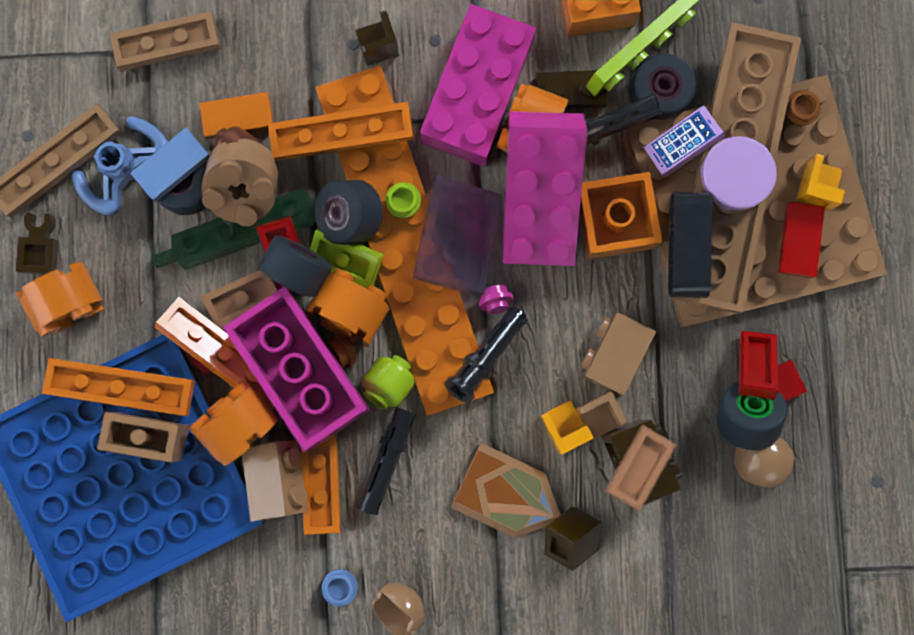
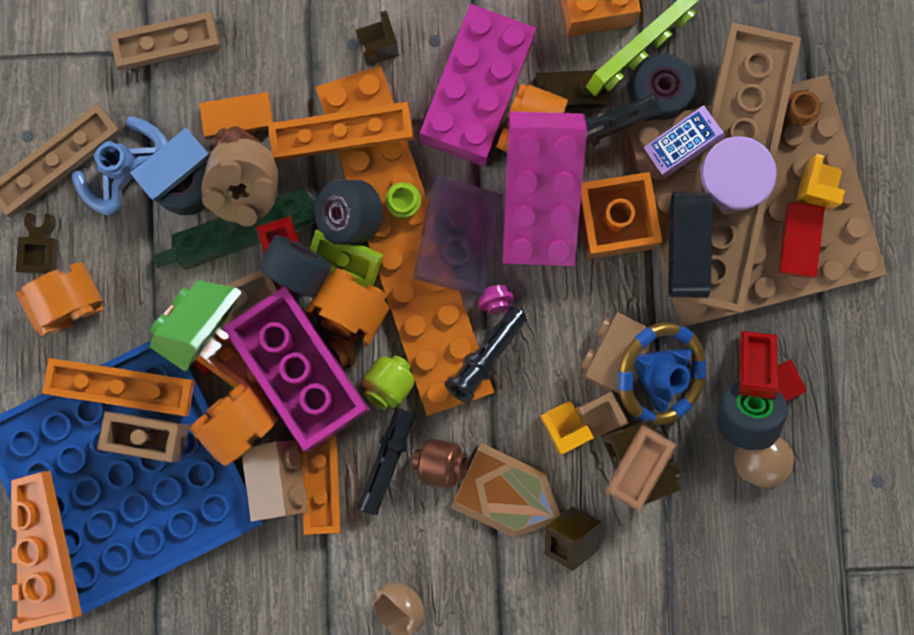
(44, 570): none -> orange wing
(192, 322): none -> bright green slope
(339, 587): medium blue plate -> none
(440, 463): none -> copper head
(662, 373): none -> blue piece

